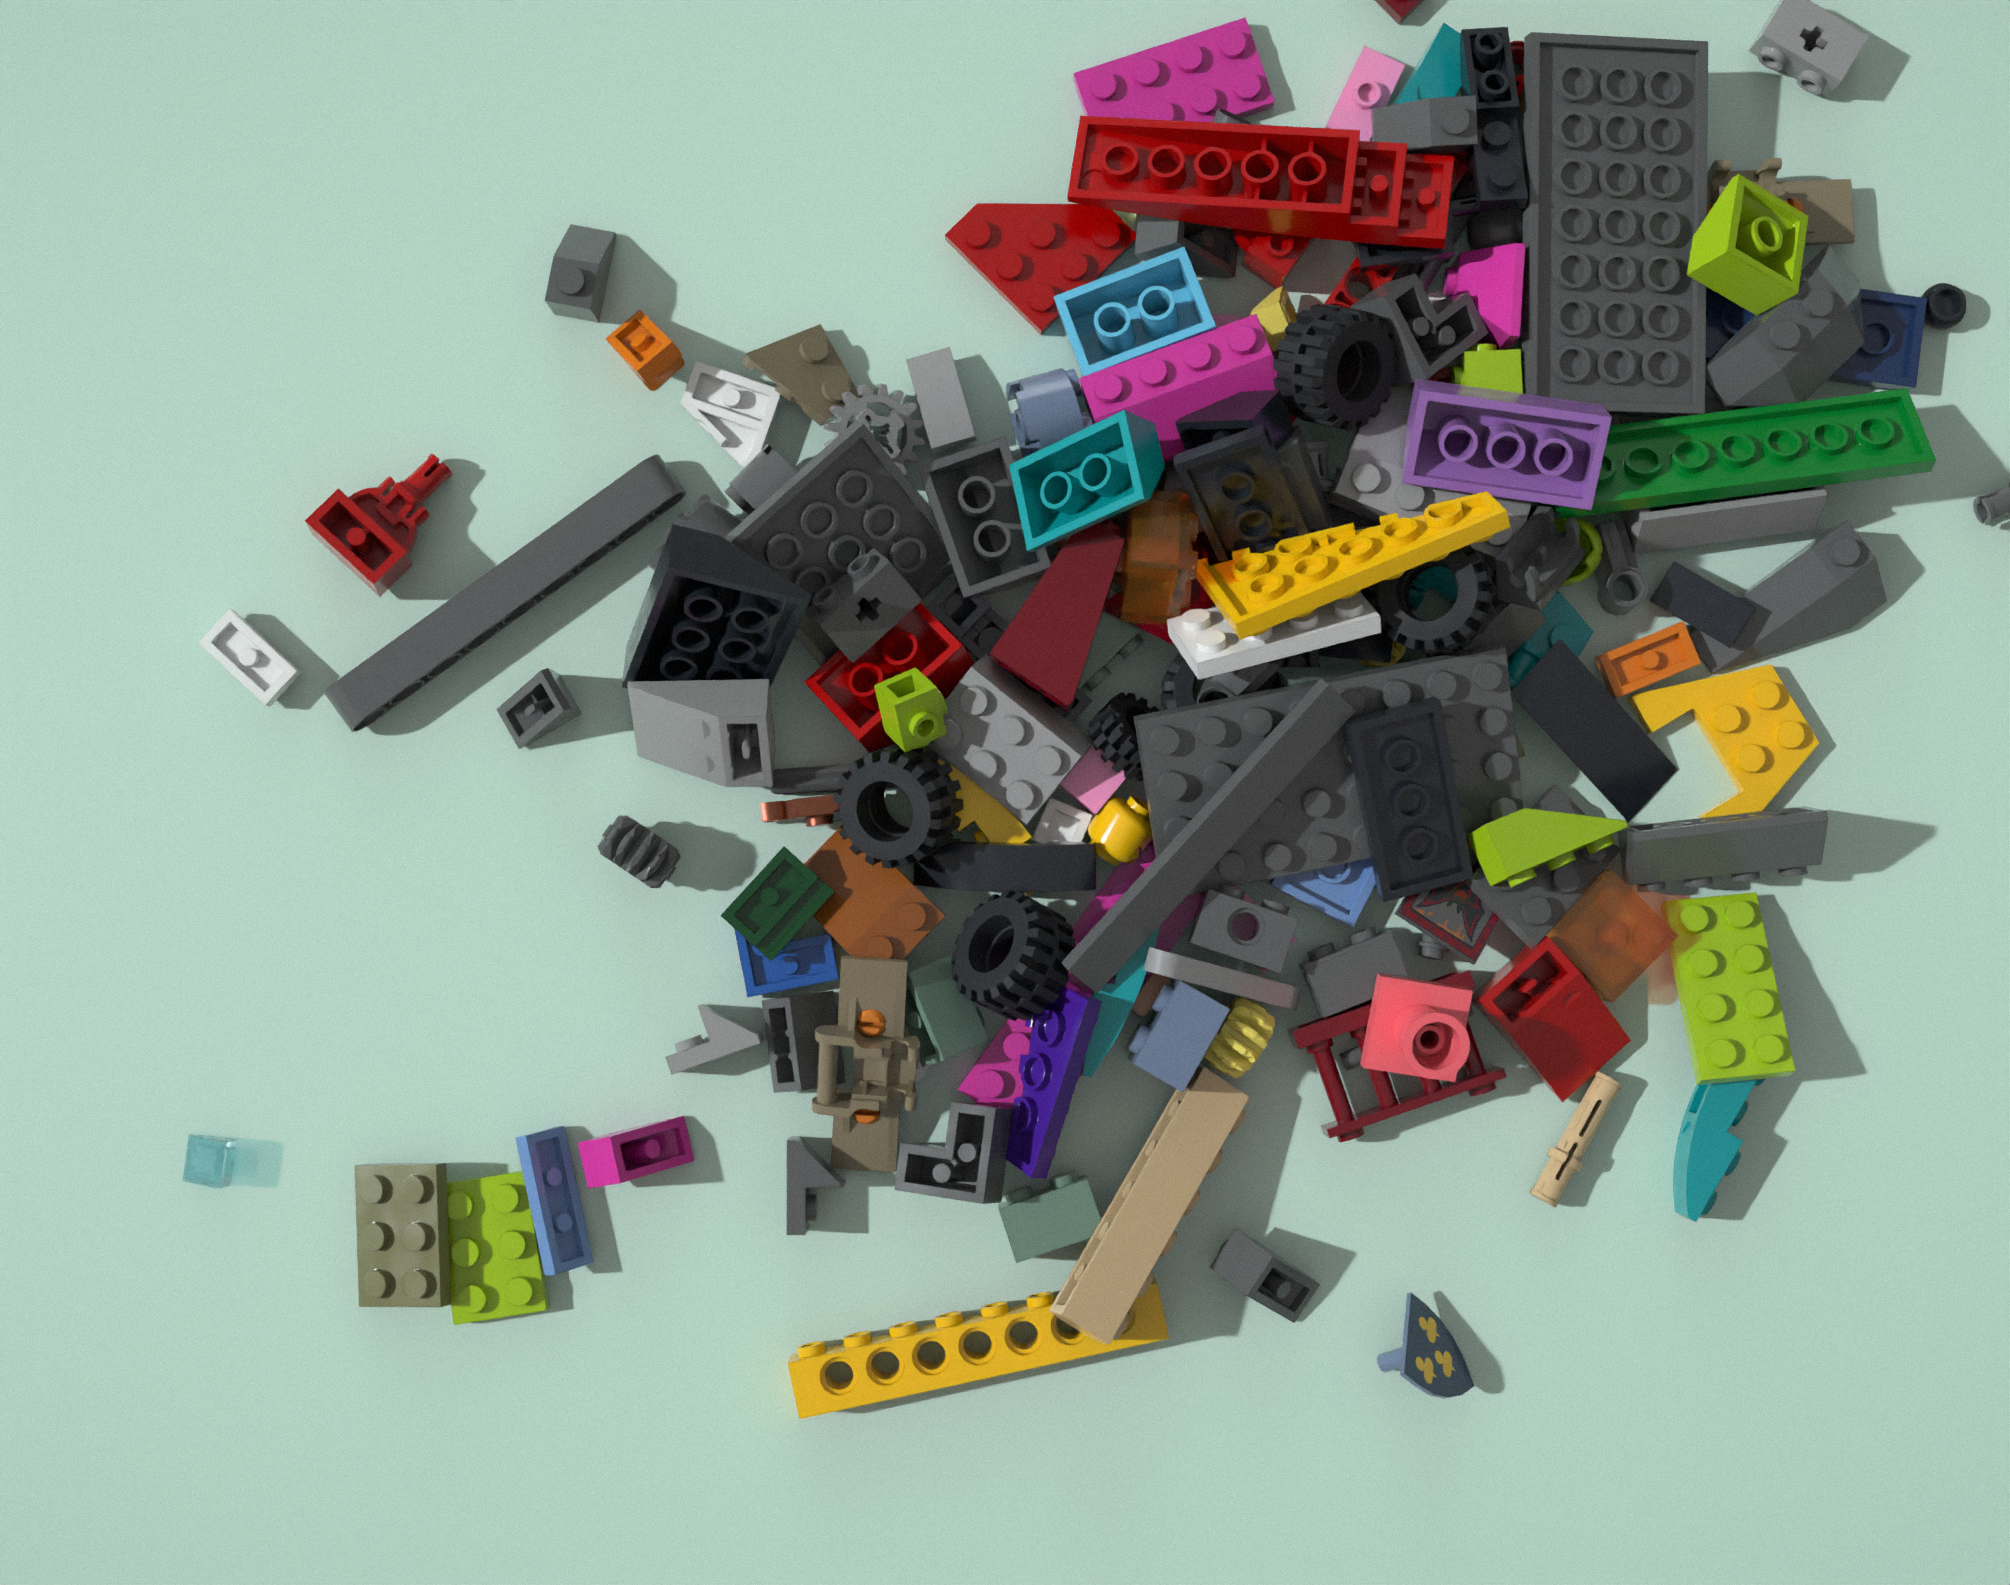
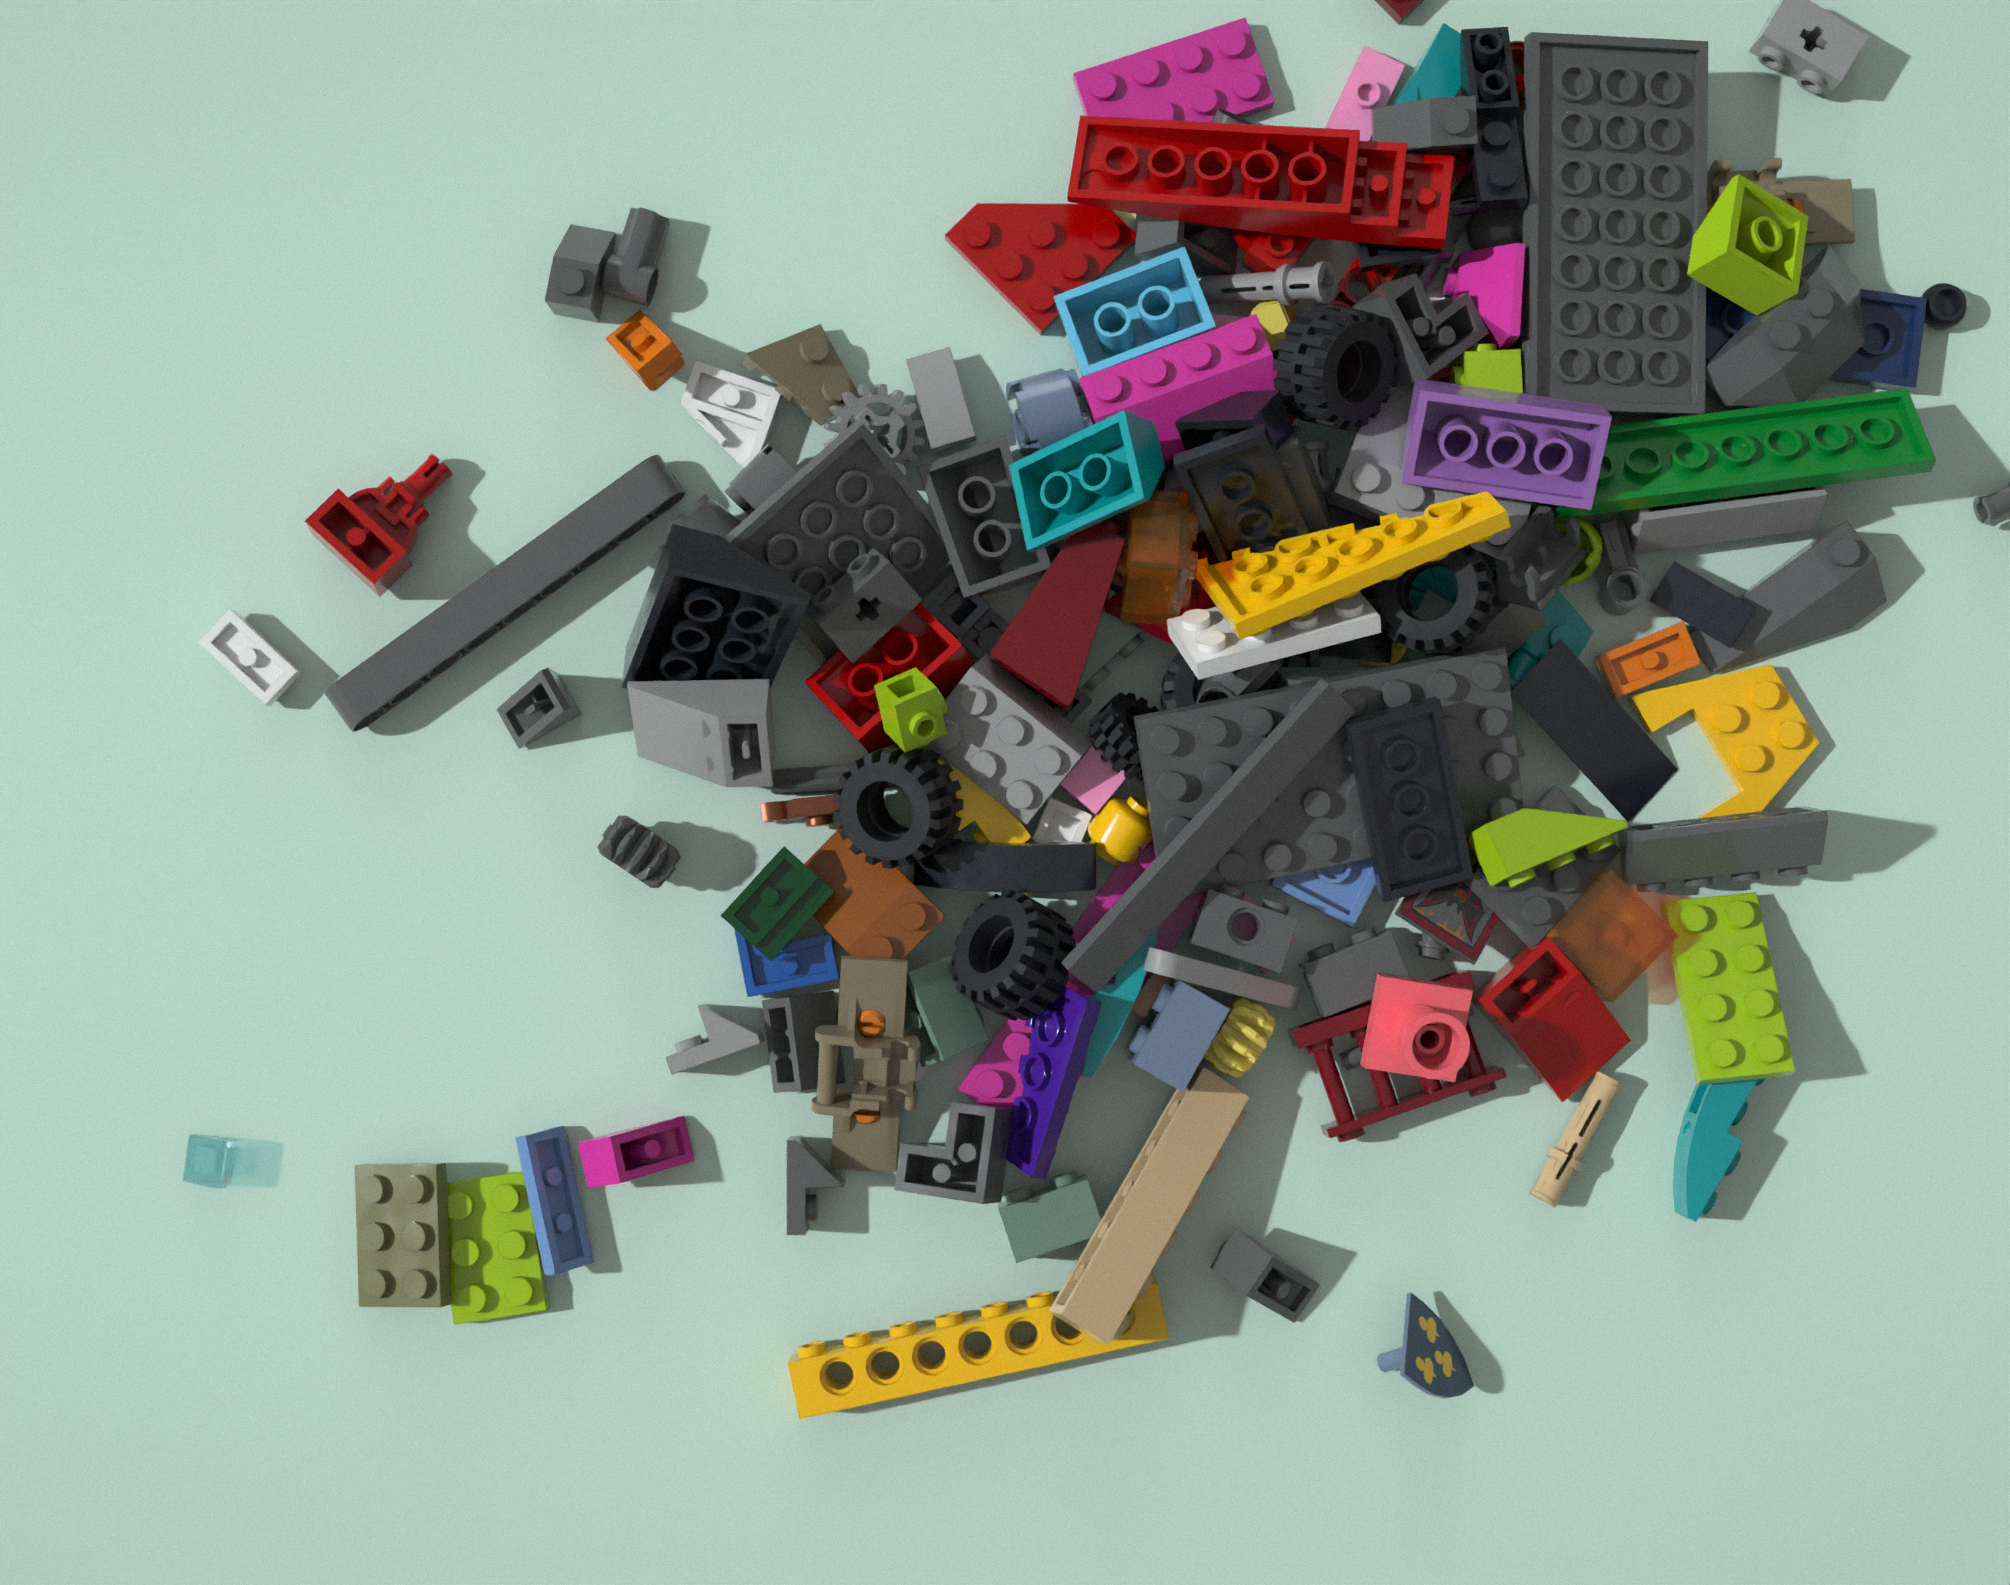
(634, 270): none -> dark grey piece
(1285, 284): none -> light grey pin

